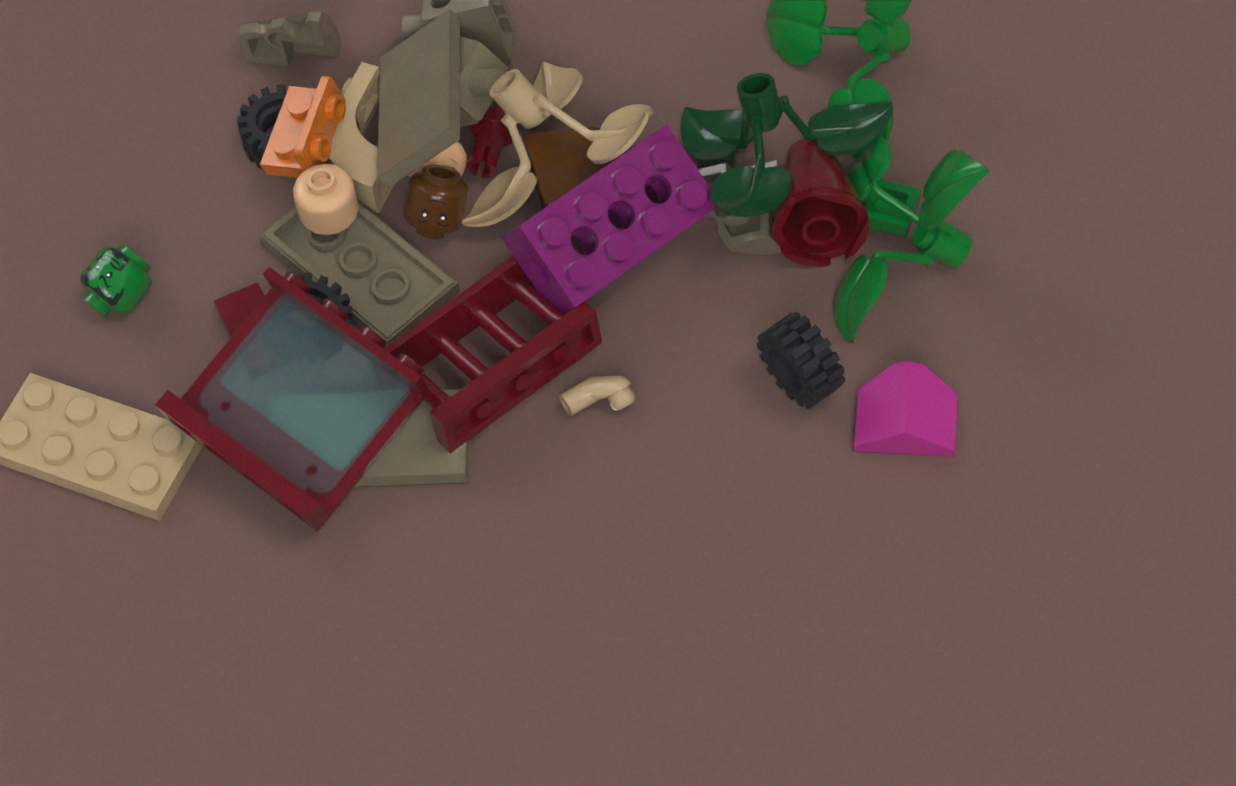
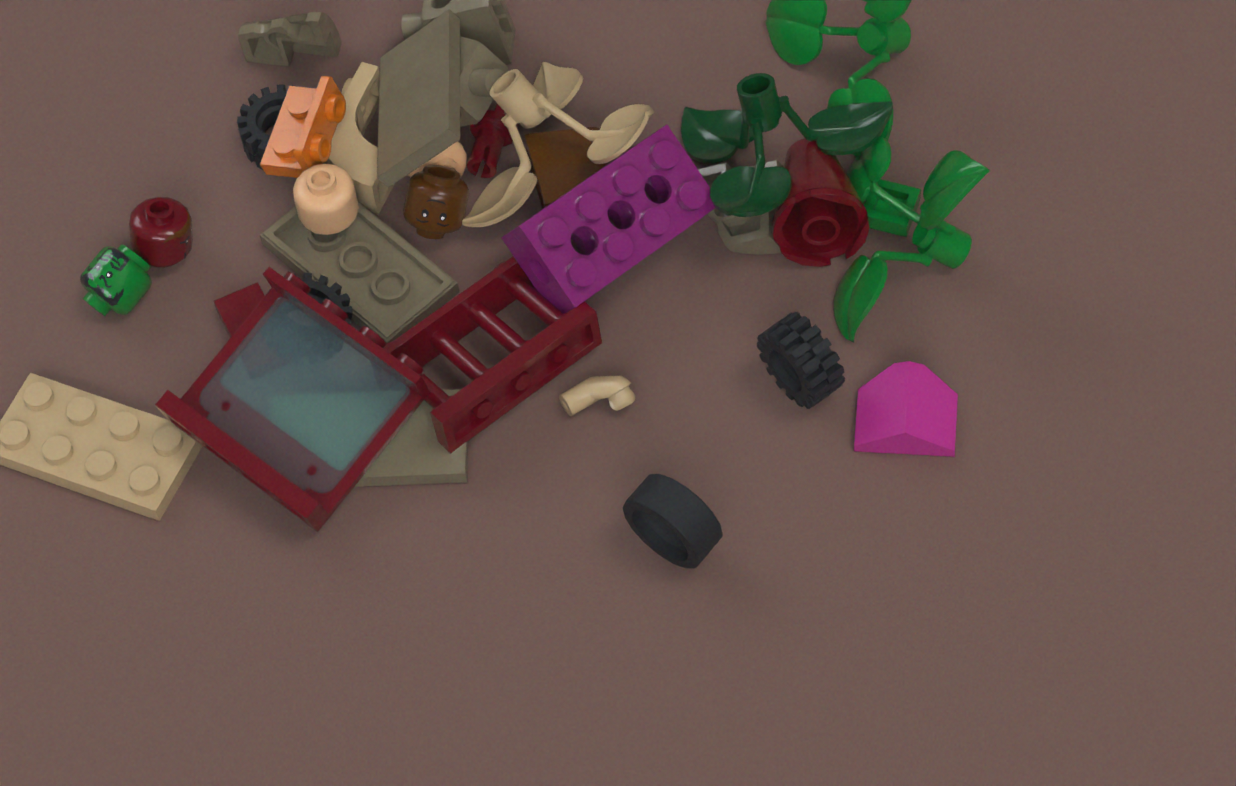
(161, 231): none -> dark red head
(672, 520): none -> black tyre

